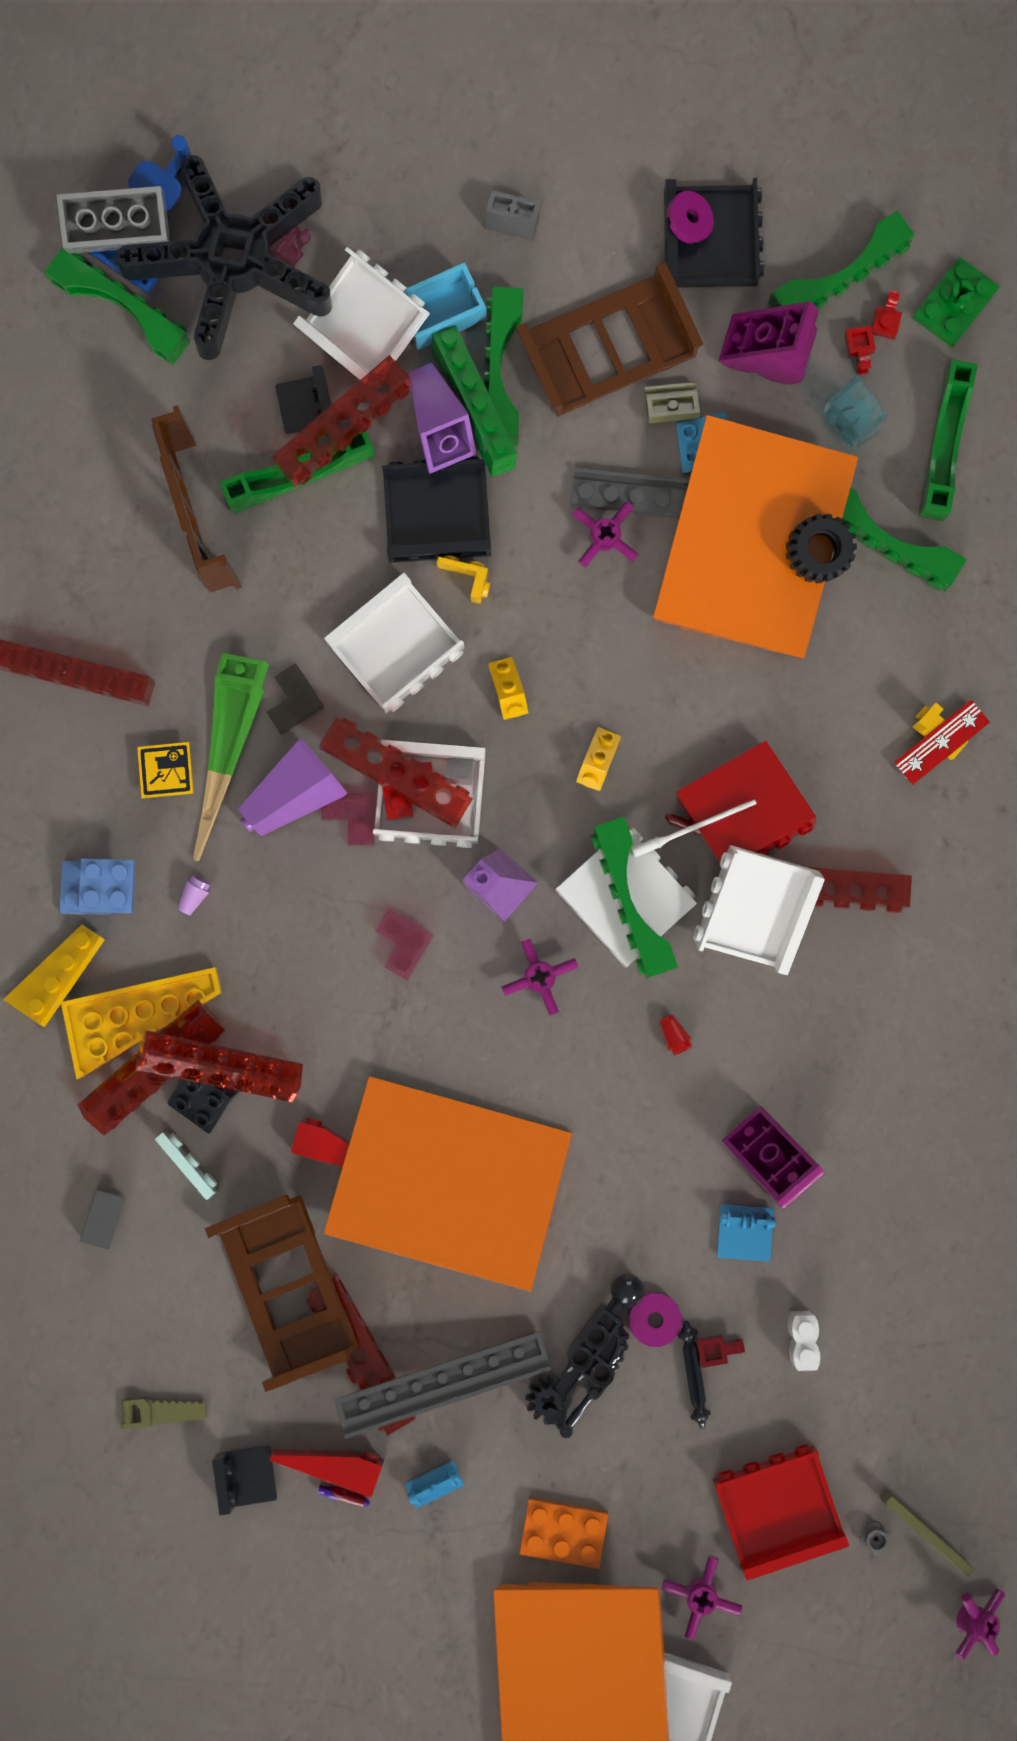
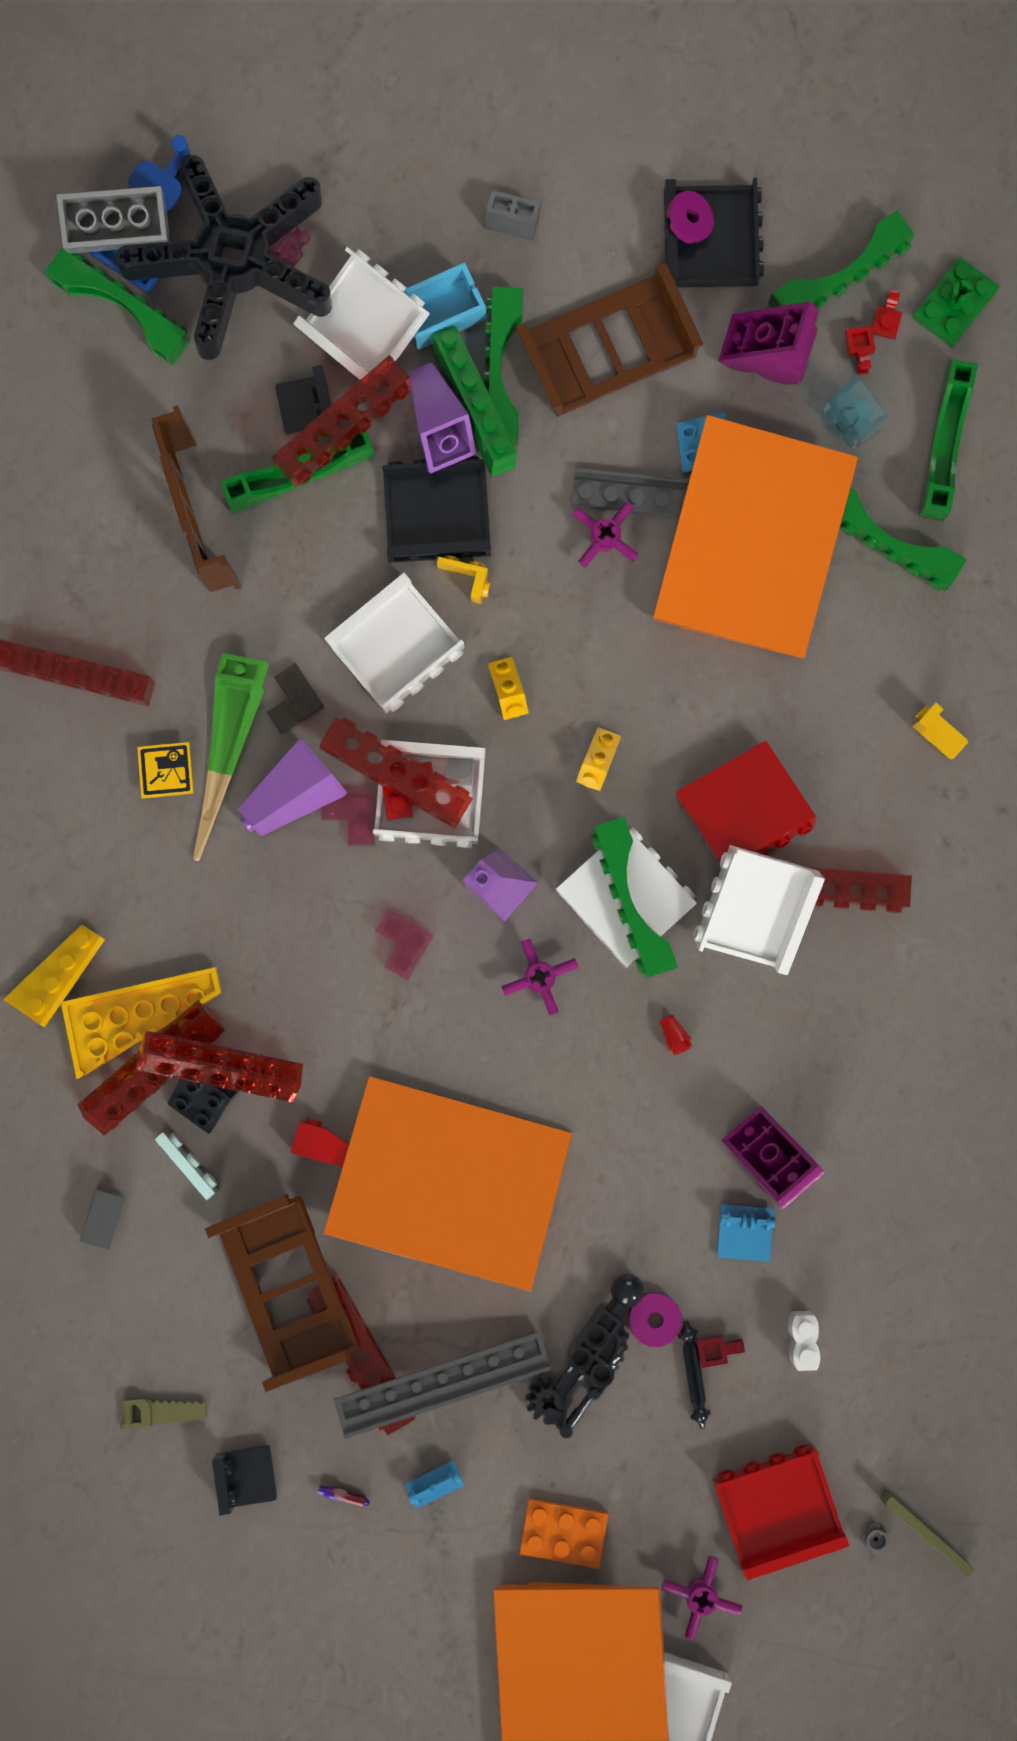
(97, 887): medium blue bracket -> none
(193, 894): lavender cone -> none
(346, 1469): red slope -> none
(657, 842): white piece -> none
(672, 402): olive plate -> none
(681, 822): dark red piece -> none
(840, 539): black tyre -> none
(941, 742): red sticker -> none
(978, 1624): magenta bar -> none

